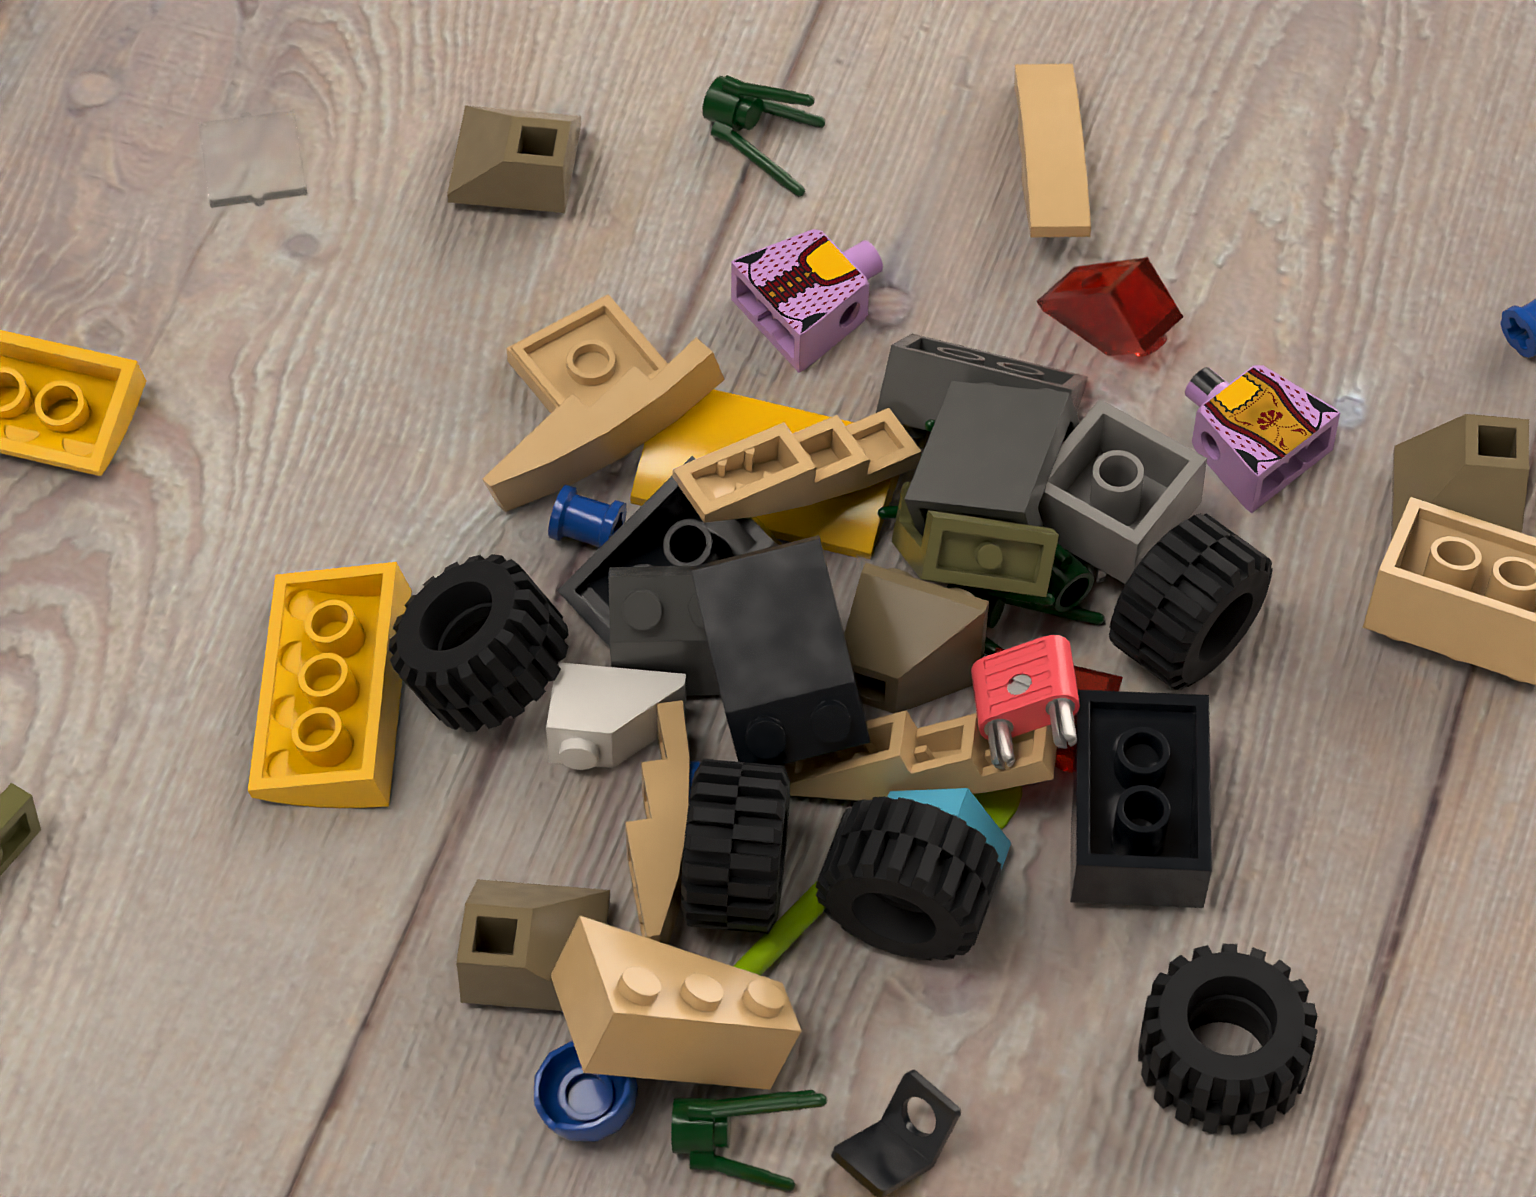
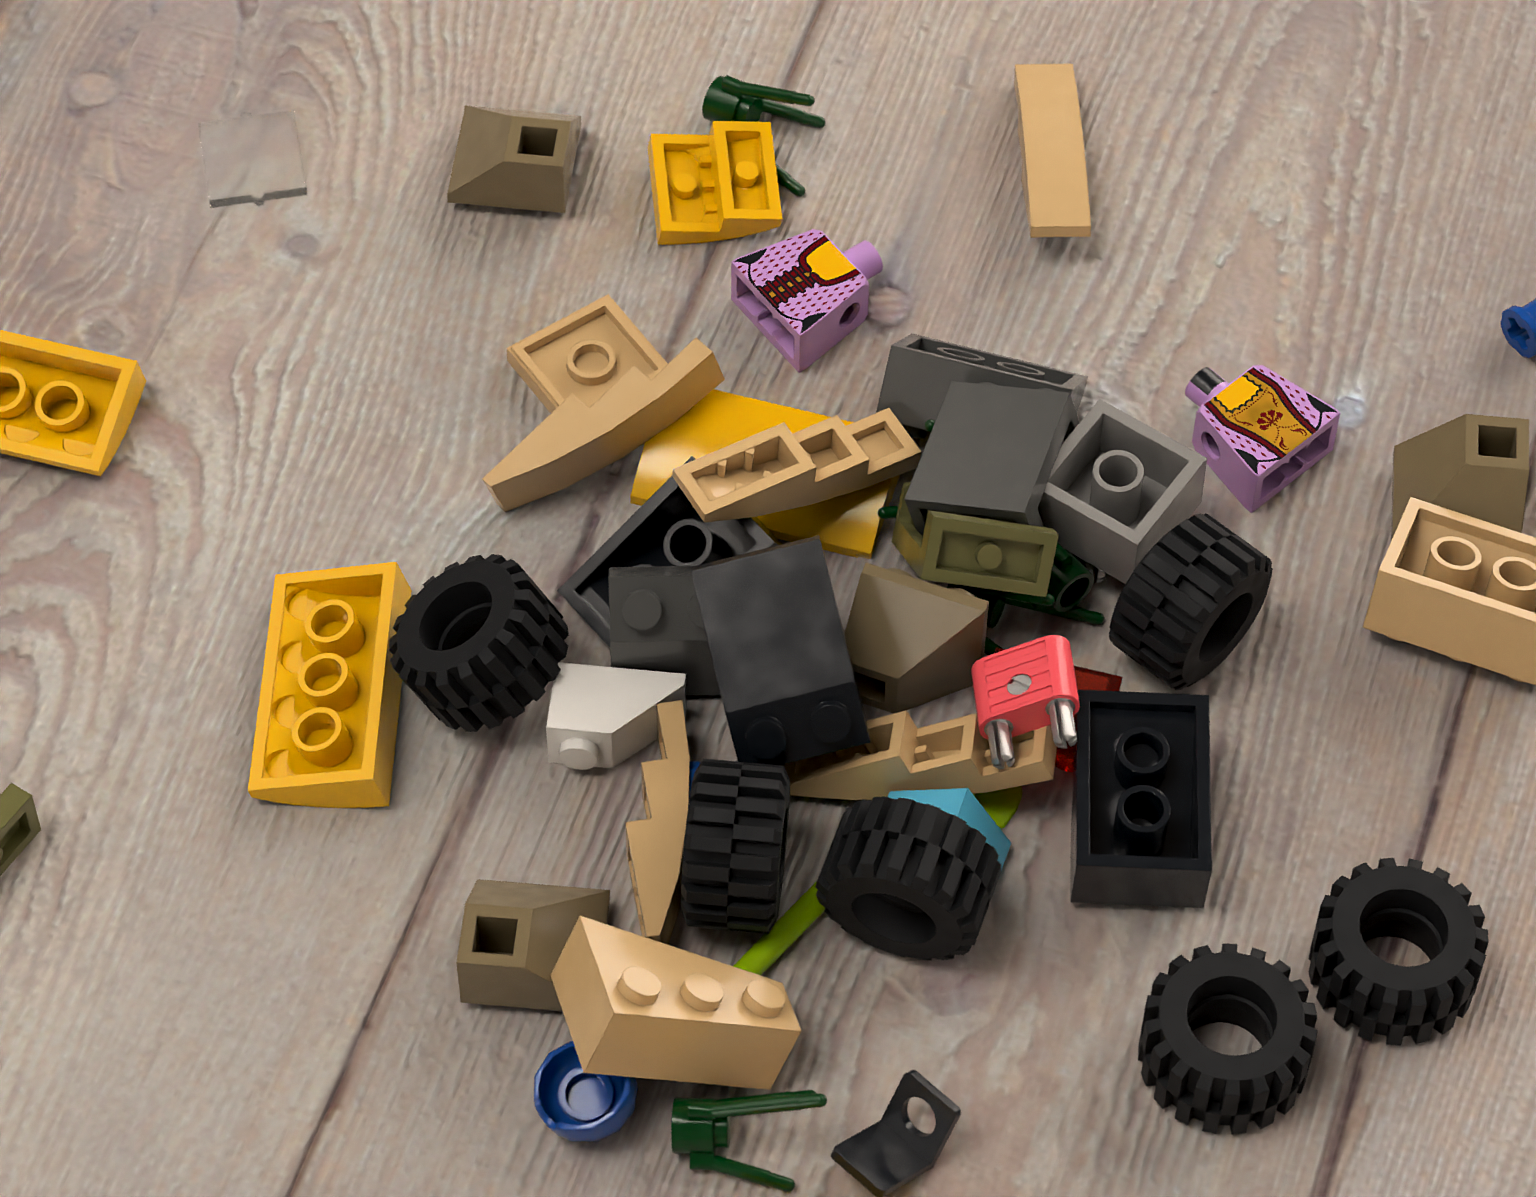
(584, 518): blue bush -> none
(714, 183): none -> yellow slope
(1114, 306): clear red slope -> none
(1406, 906): none -> black tyre

